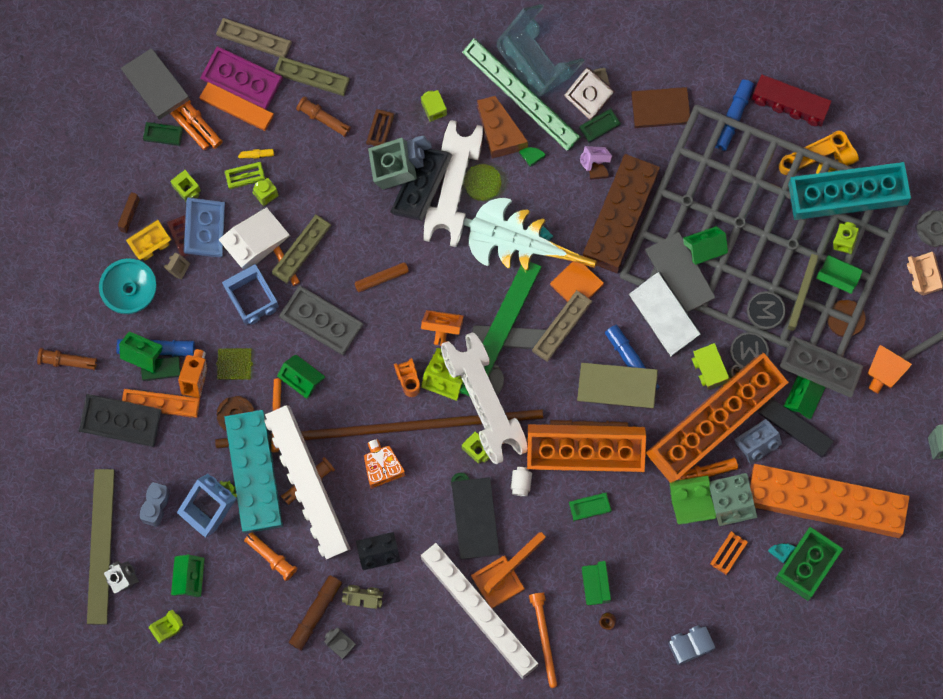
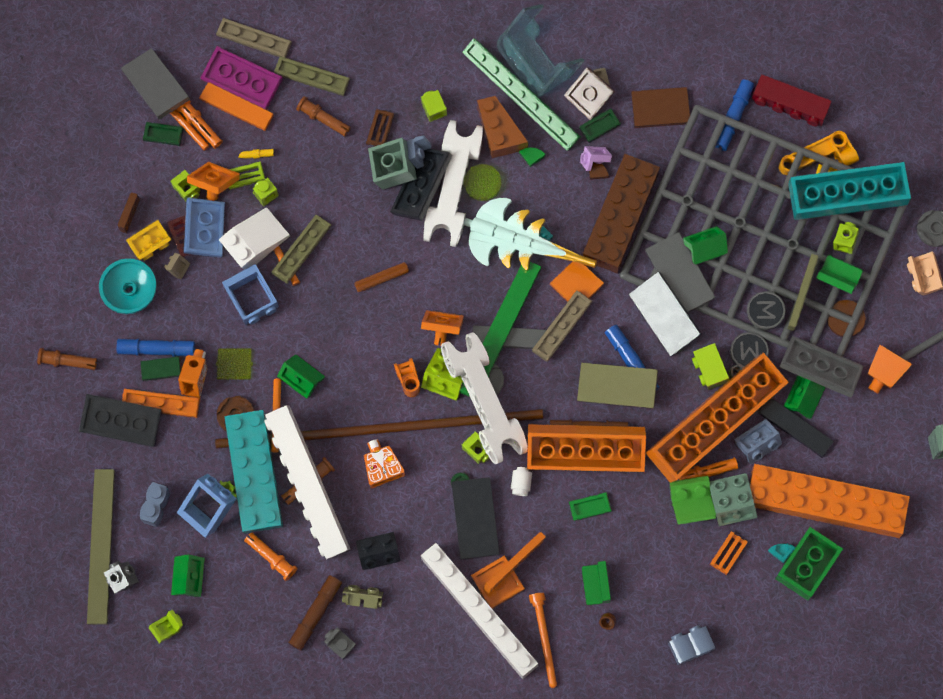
(139, 351): green panel -> none
(213, 179): none -> orange tile
(321, 320): dark grey tile -> none

